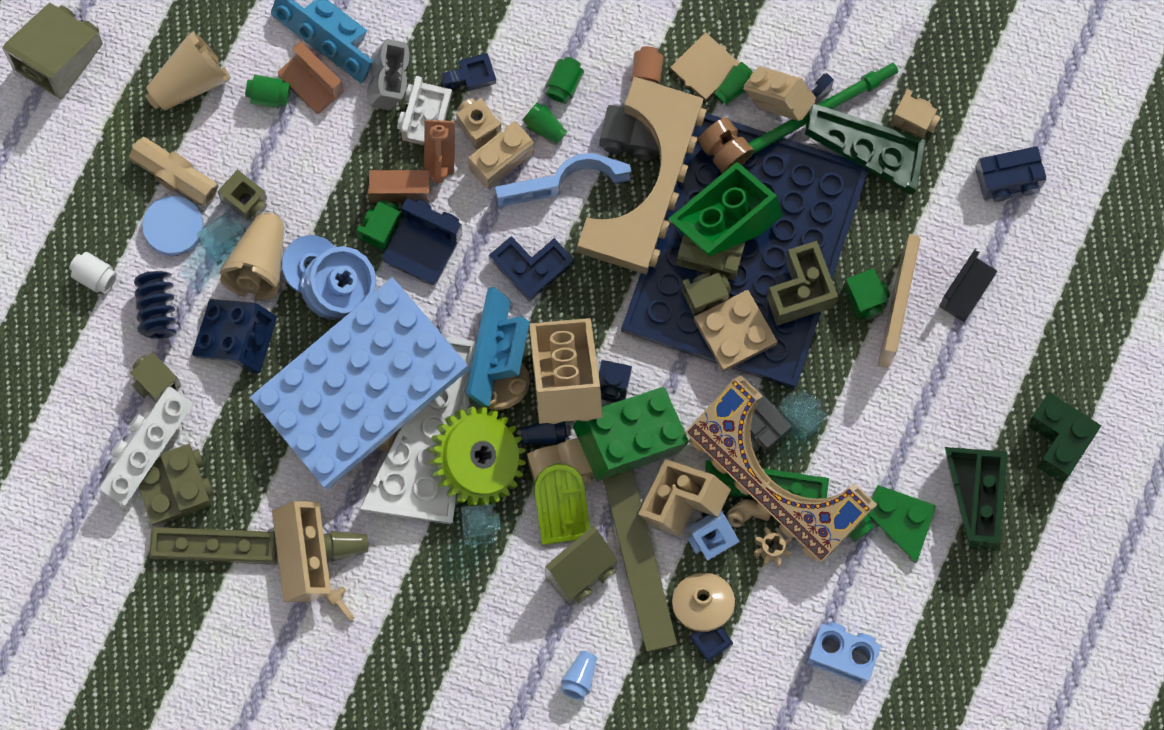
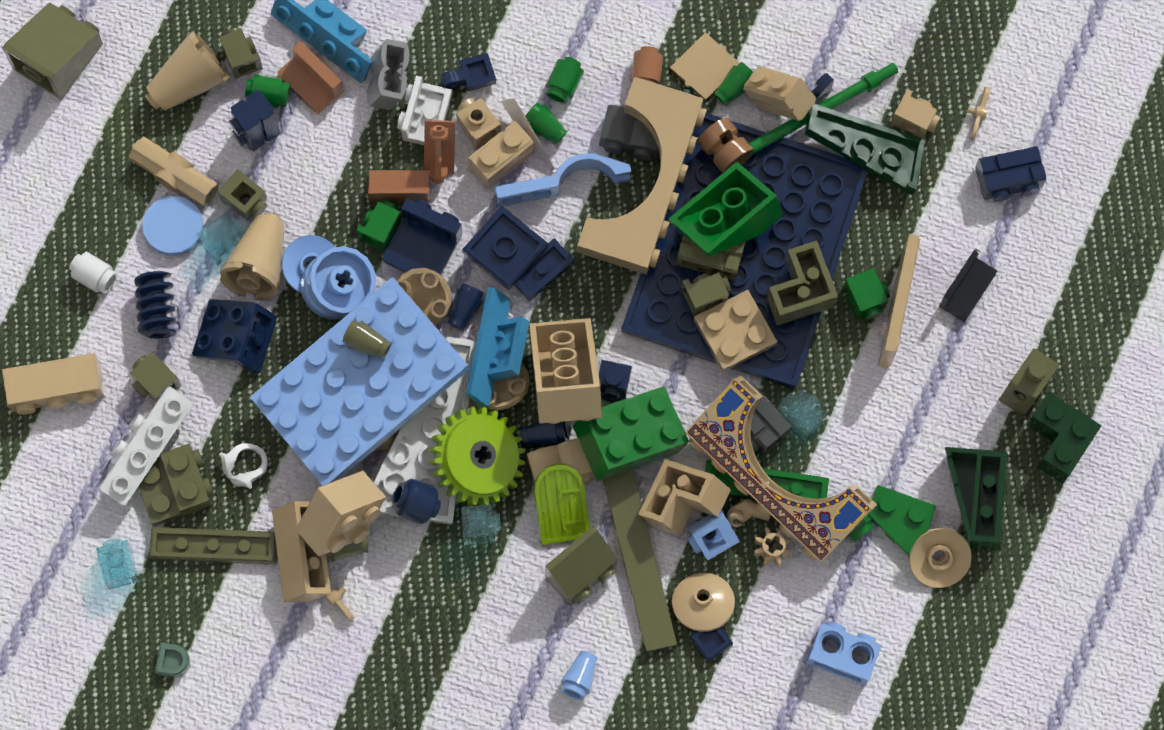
(53, 383): none -> tan brick
(117, 563): none -> clear light blue brick
(172, 660): none -> sand green tile
(240, 52): none -> olive brick
(241, 479): none -> white piece
(254, 121): none -> dark blue brick
(341, 513): none -> tan brick
(366, 340): none -> olive cone
(416, 501): none -> dark blue head
(428, 291): none -> tan dish
(465, 304): none -> dark blue cone
(505, 247): none -> dark blue tile
(517, 115): none -> white sticker
(946, 569): none -> tan dish
(979, 113): none -> tan piece
(1030, 381): none -> olive torso

